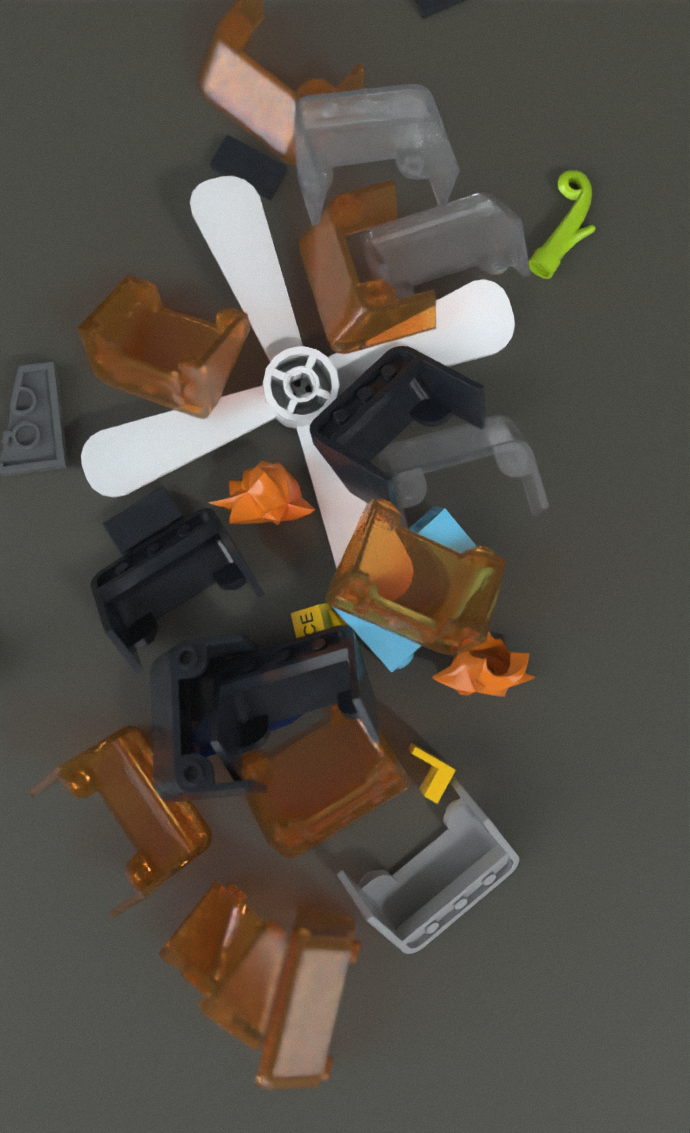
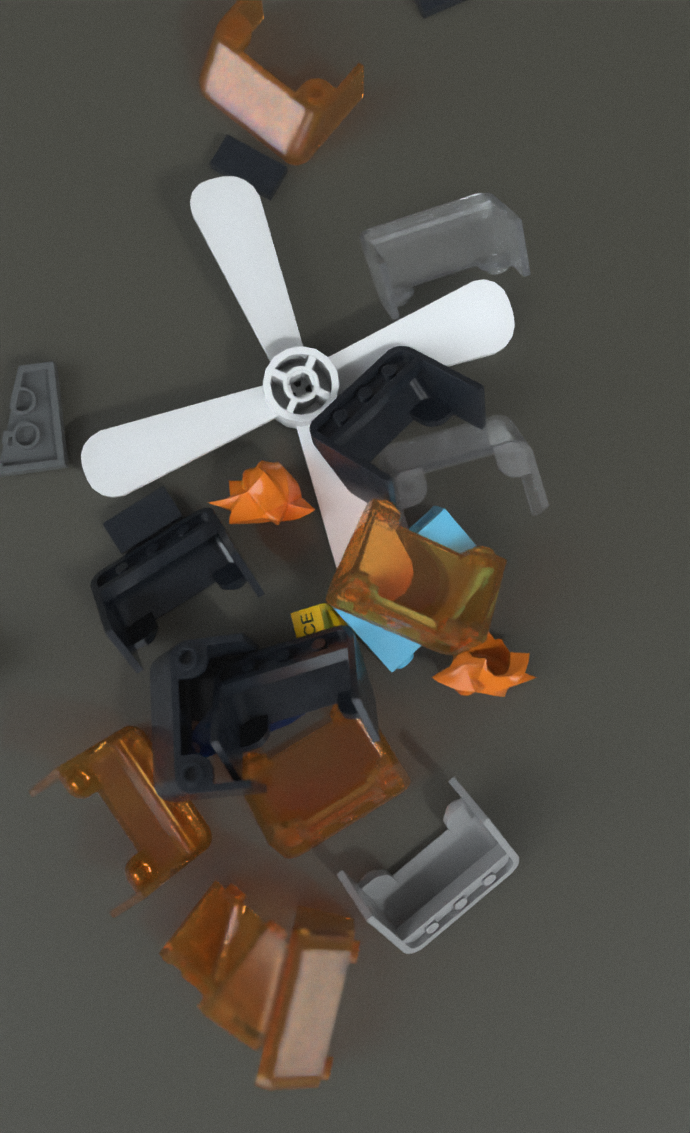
(160, 350): clear orange windscreen -> none
(351, 311): clear orange windscreen -> none
(367, 128): clear windscreen -> none
(438, 775): yellow panel -> none
(567, 234): lime plant -> none

